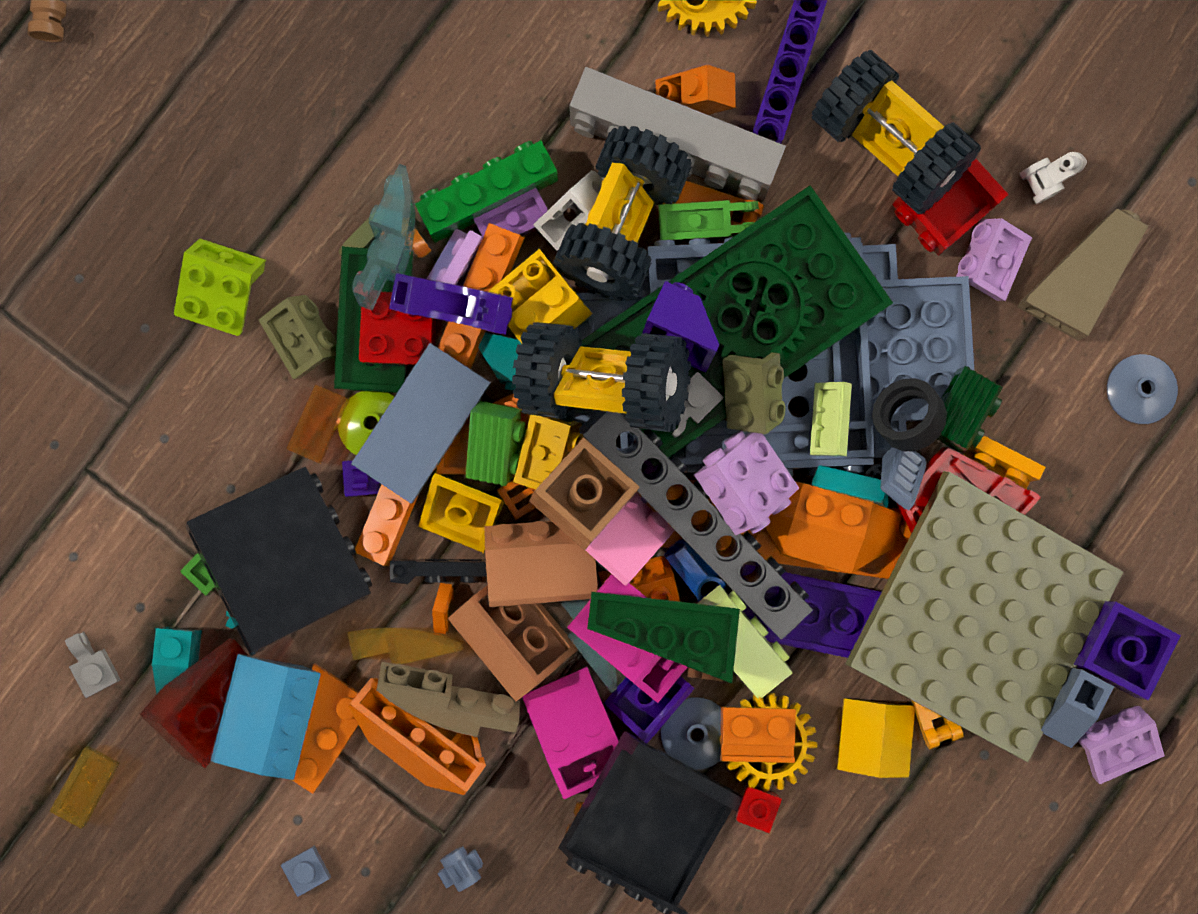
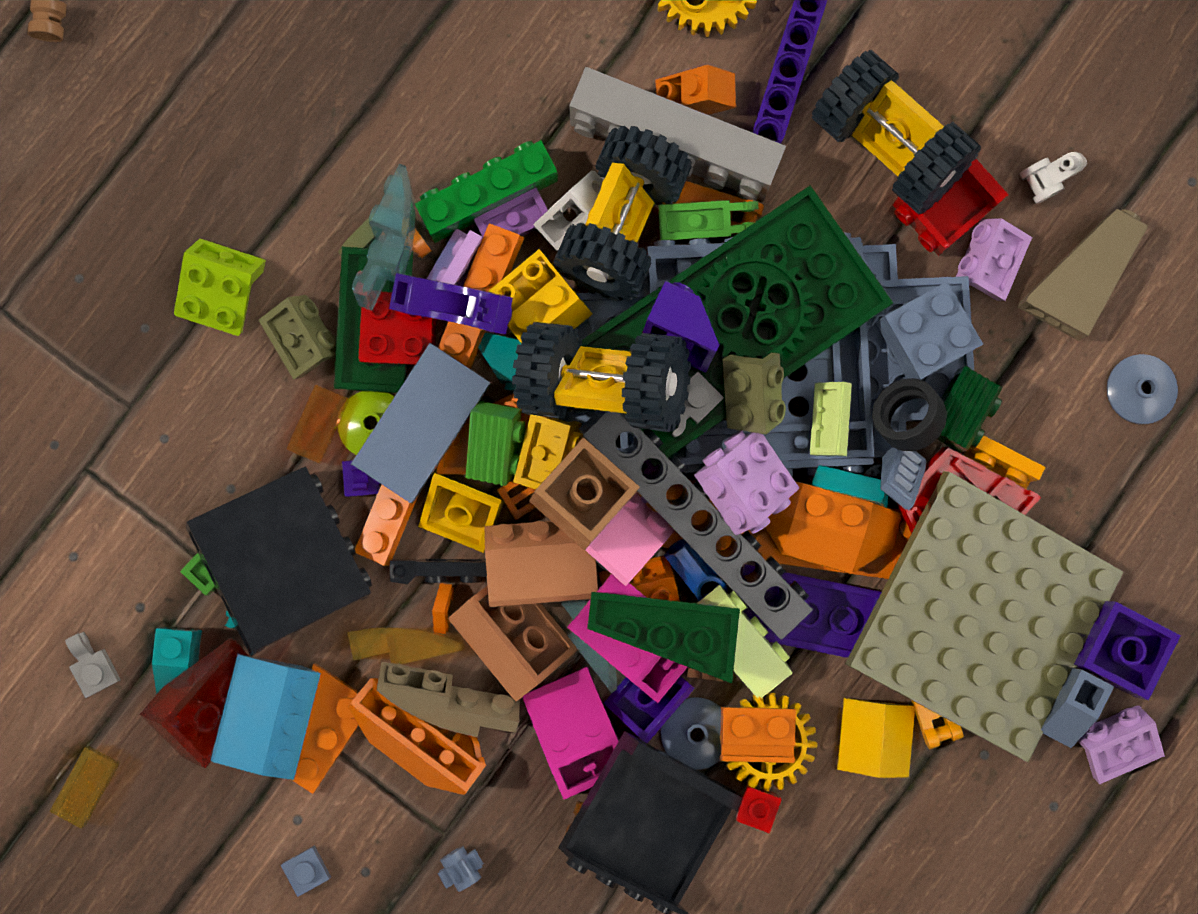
(929, 332): none -> sand blue brick

